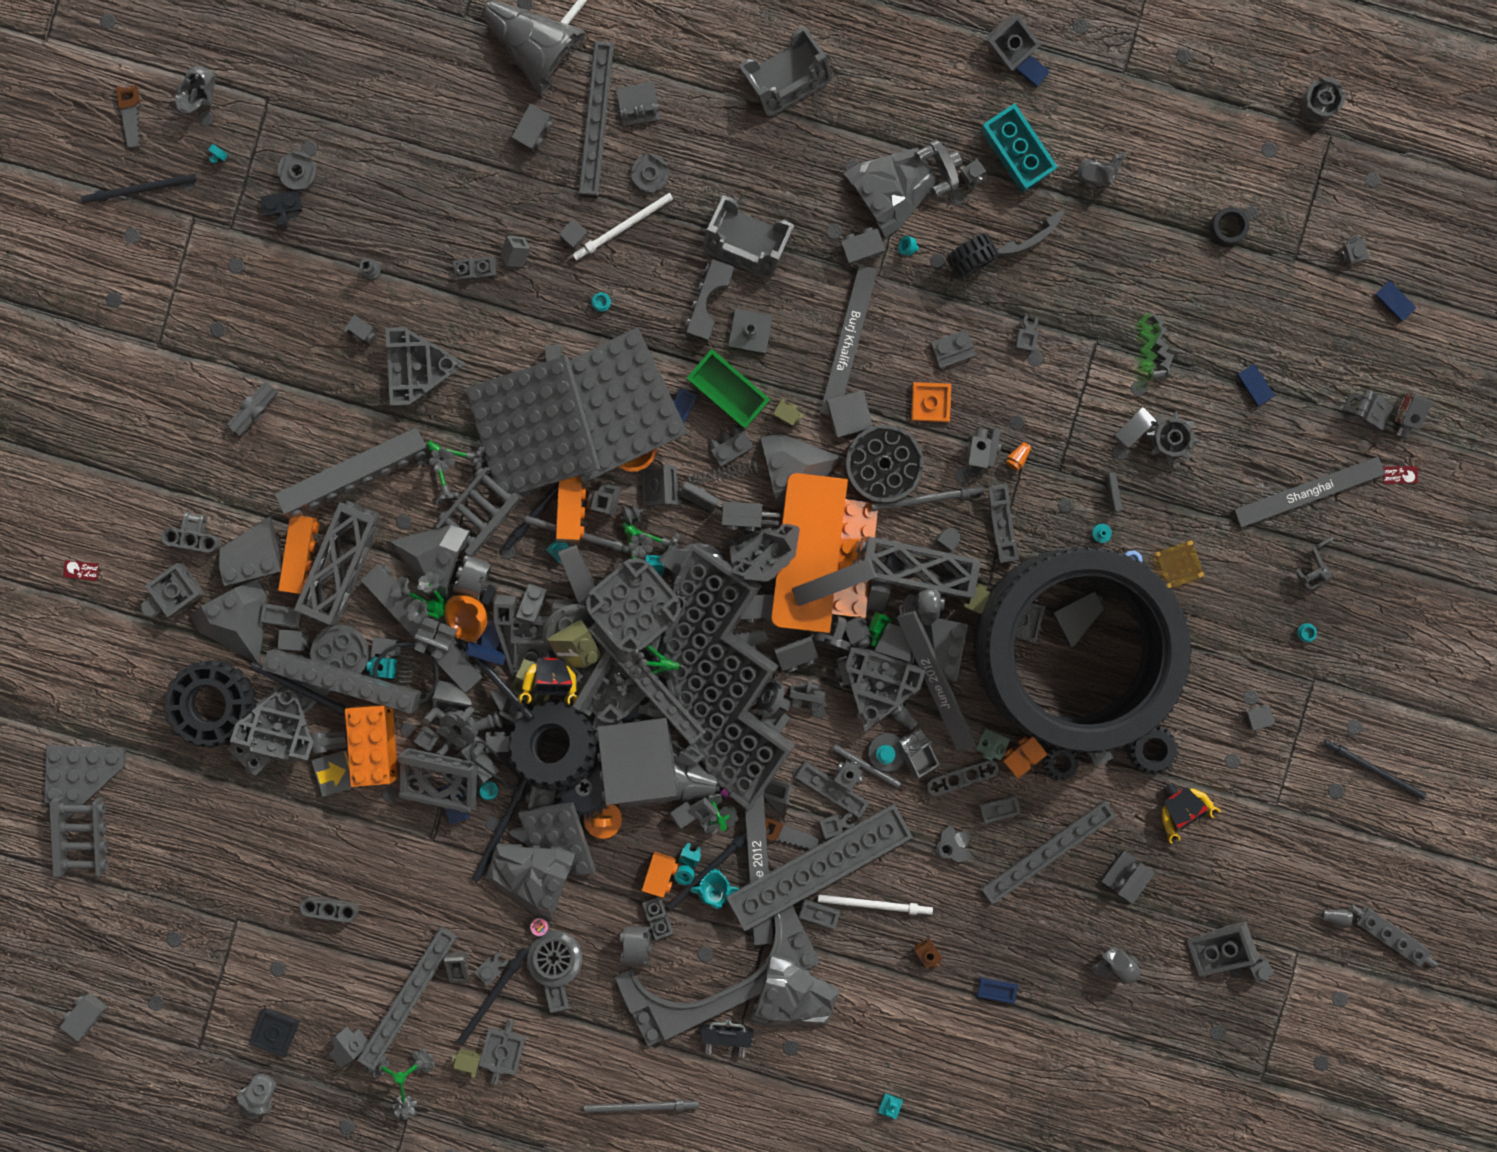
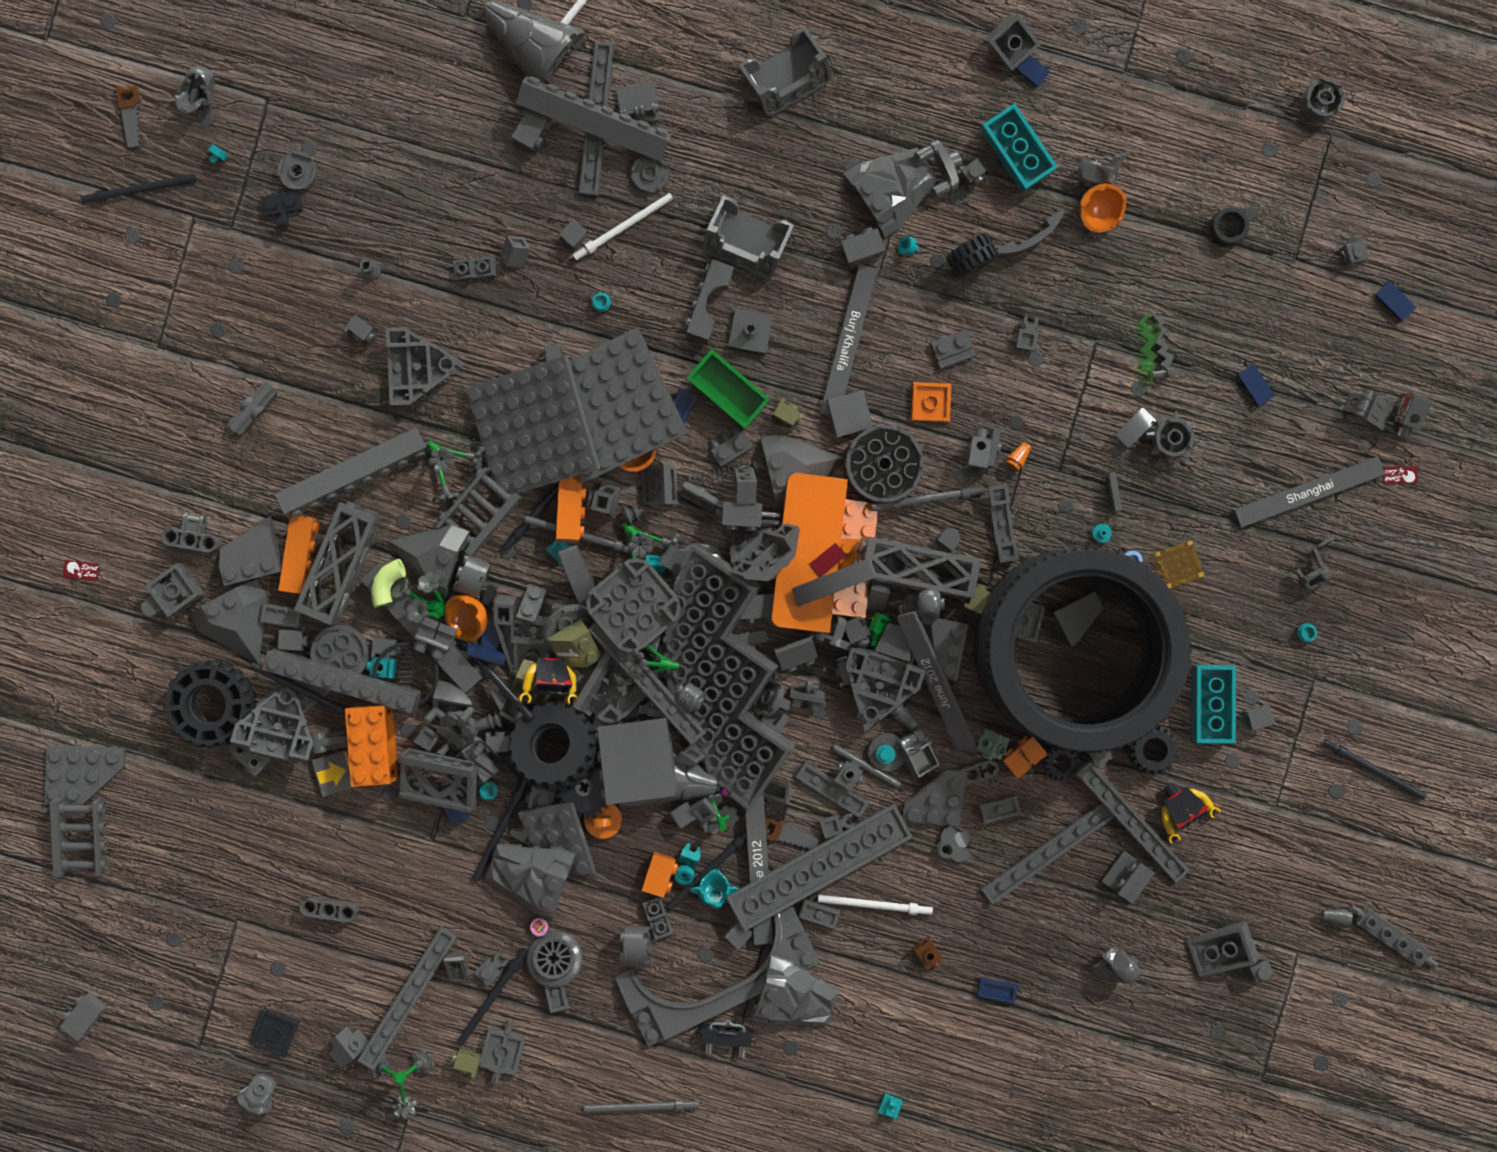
(383, 582): none -> yellowish green cylinder
(593, 118): none -> dark grey brick
(689, 697): none -> dark grey head
(737, 935): none -> dark grey piece
(745, 485): none -> dark grey brick
(827, 560): none -> dark red sticker
(938, 801): none -> dark grey plate
(1102, 207): none -> orange cylinder
(1132, 821): none -> dark grey tile
(1213, 704): none -> teal brick

